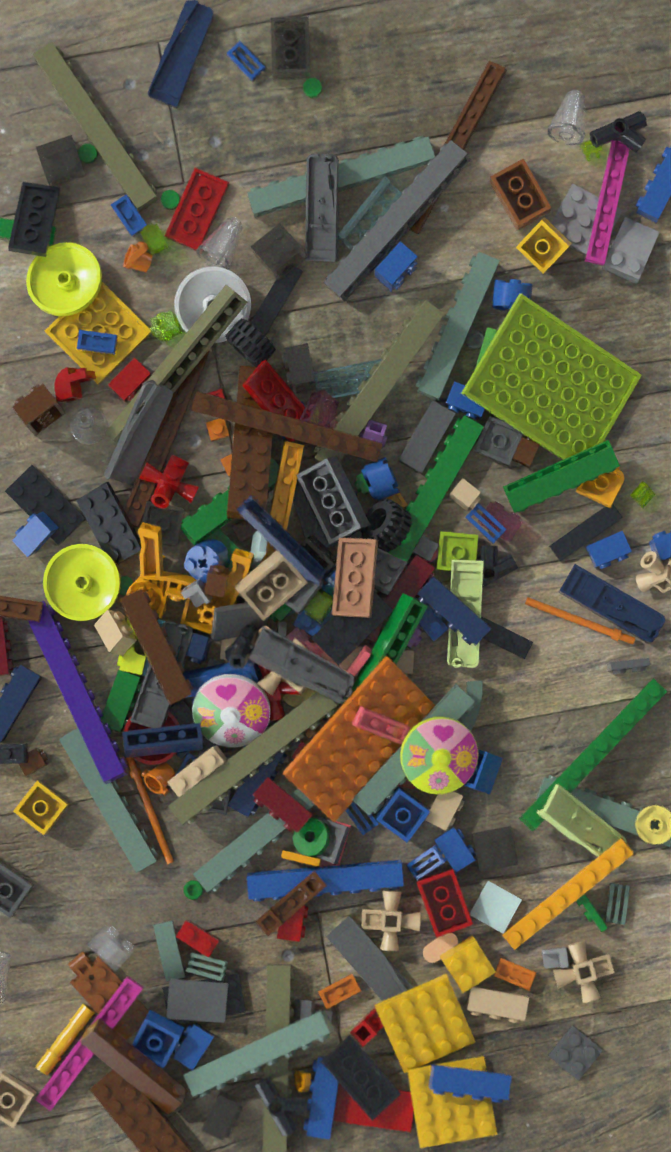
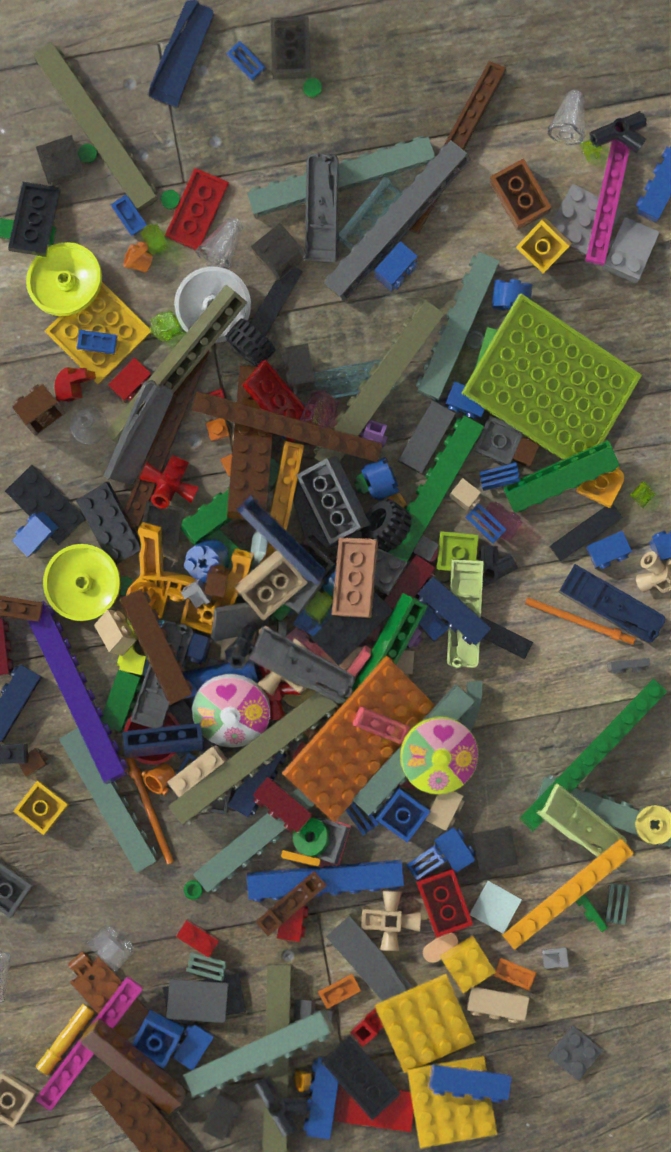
(169, 950): sand green slope -> none
(485, 772): blue brick -> none
(498, 474): none -> blue tile
(584, 971): tan brick -> none

